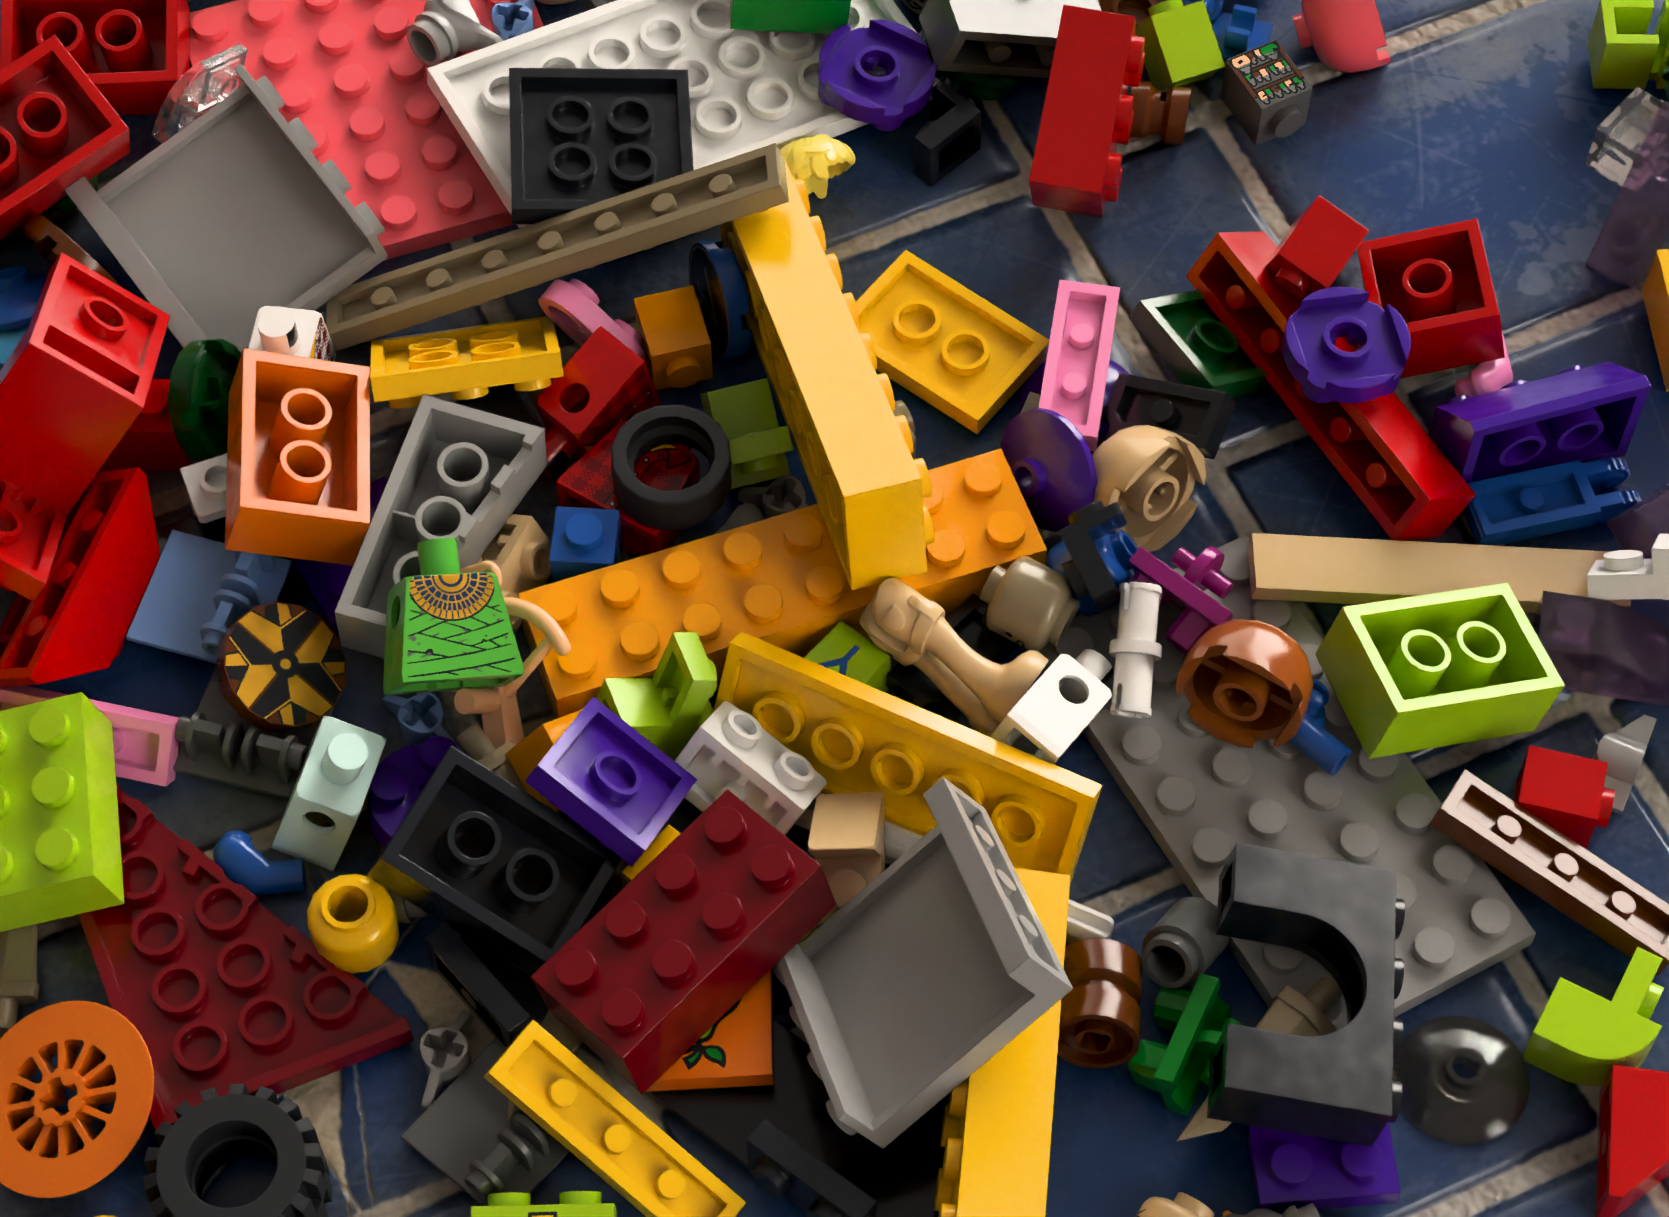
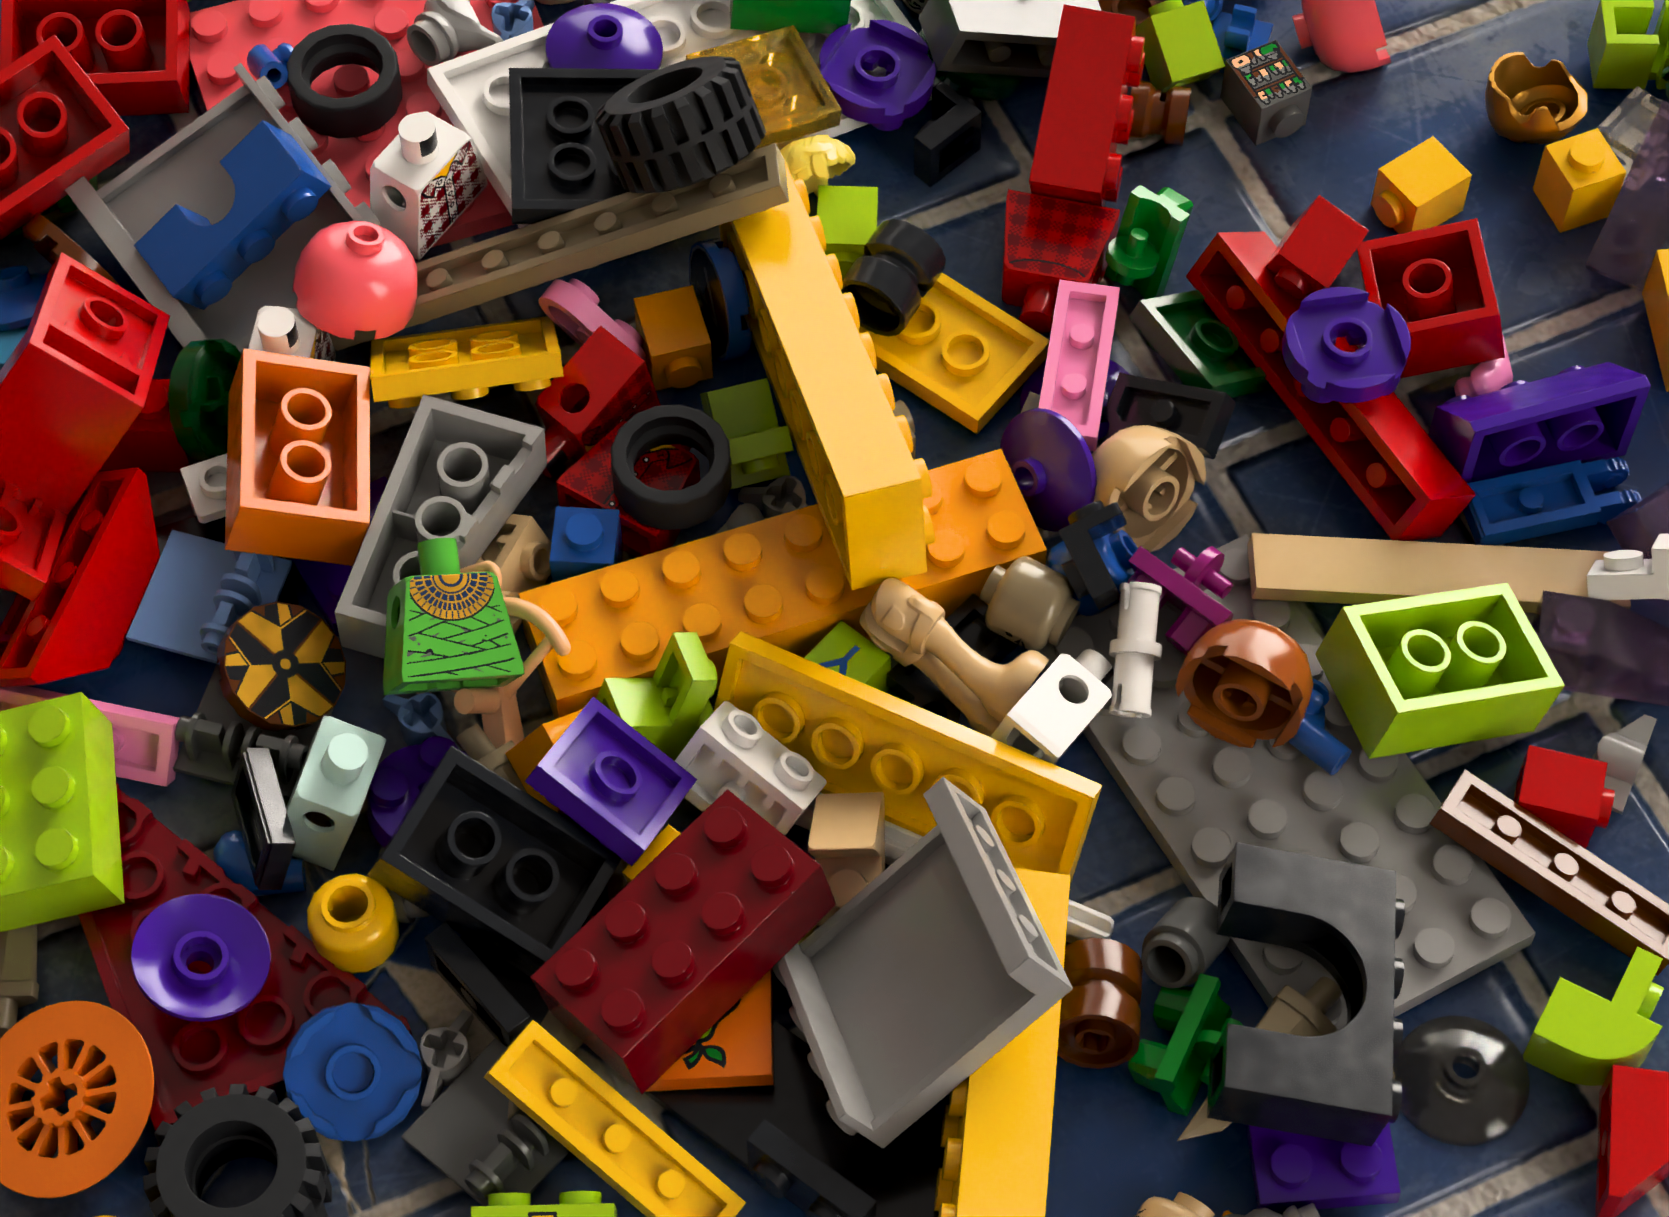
(199, 91): clear slope -> none
(206, 931): none -> dark purple dish
(263, 819): none -> black tile
(270, 63): none -> blue arm
(272, 192): none -> blue arch
(344, 46): none -> black tyre
(353, 1071): none -> blue tile
(356, 280): none -> coral cylinder
(424, 180): none -> white torso
(603, 39): none -> dark purple dish
(680, 124): none -> black tyre
(783, 84): none -> clear yellow plate
(848, 220): none -> lime brick
(893, 276): none -> black wheel
(1049, 243): none -> red torso
(1148, 240): none -> green hips
(1420, 188): none -> yellow brick
(1533, 101): none -> pearl gold hair
(1578, 180): none -> yellow brick

